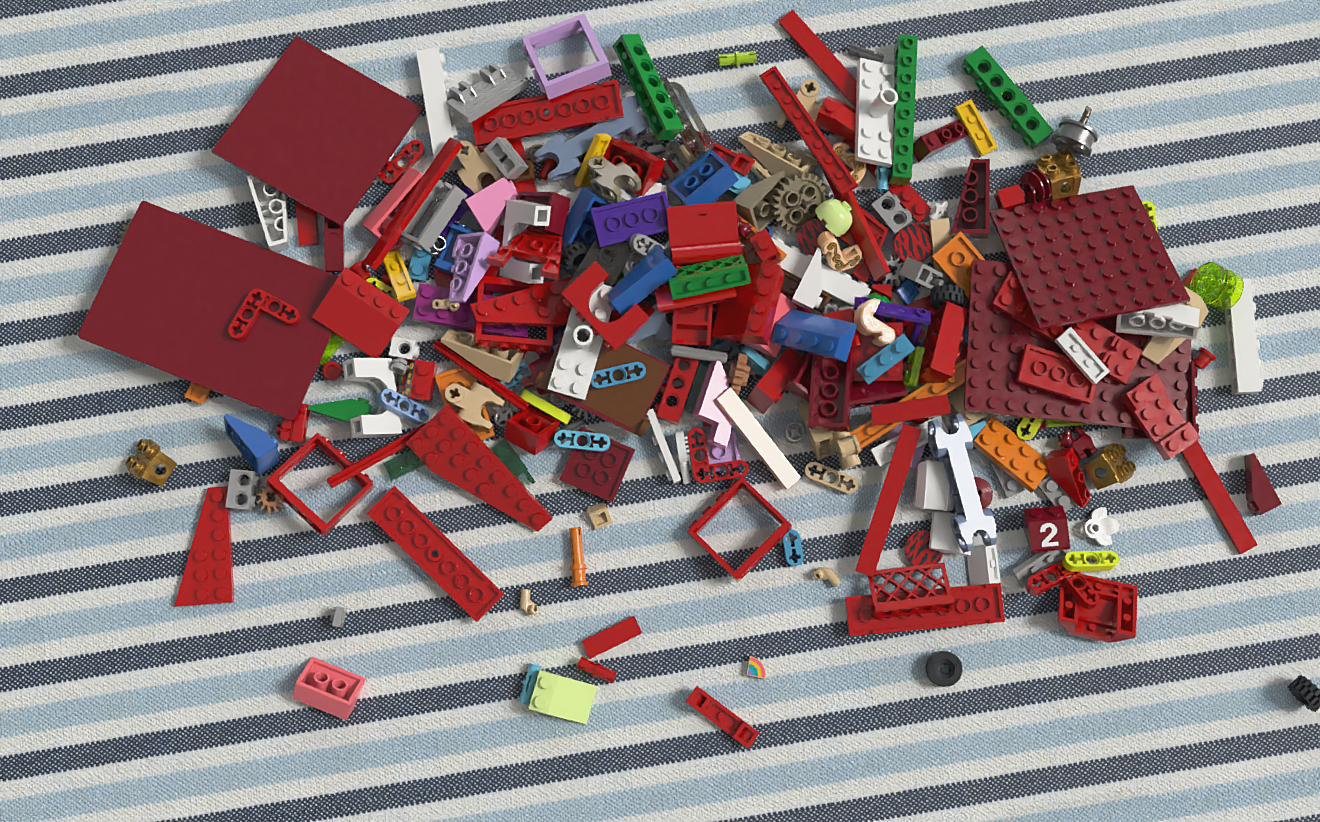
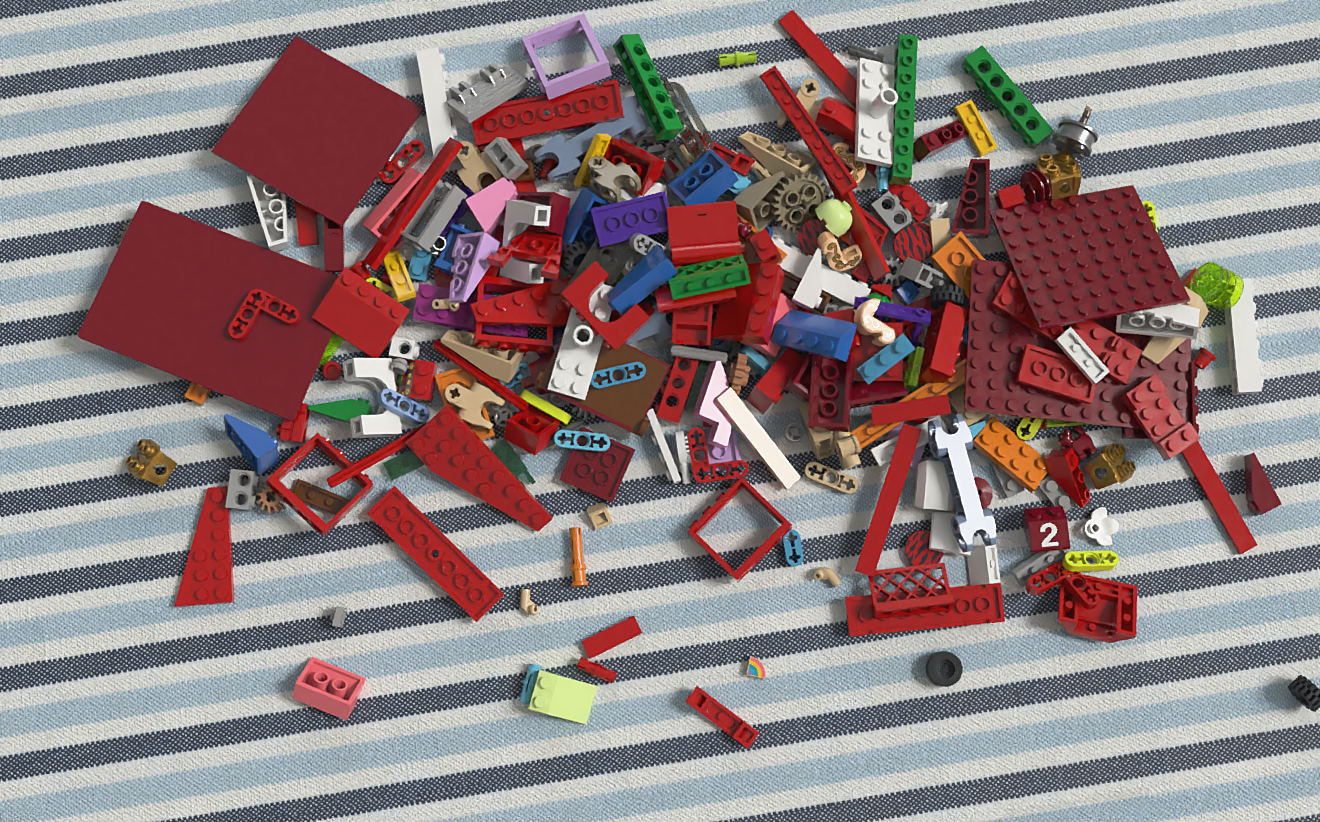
(319, 497): none -> reddish brown tile

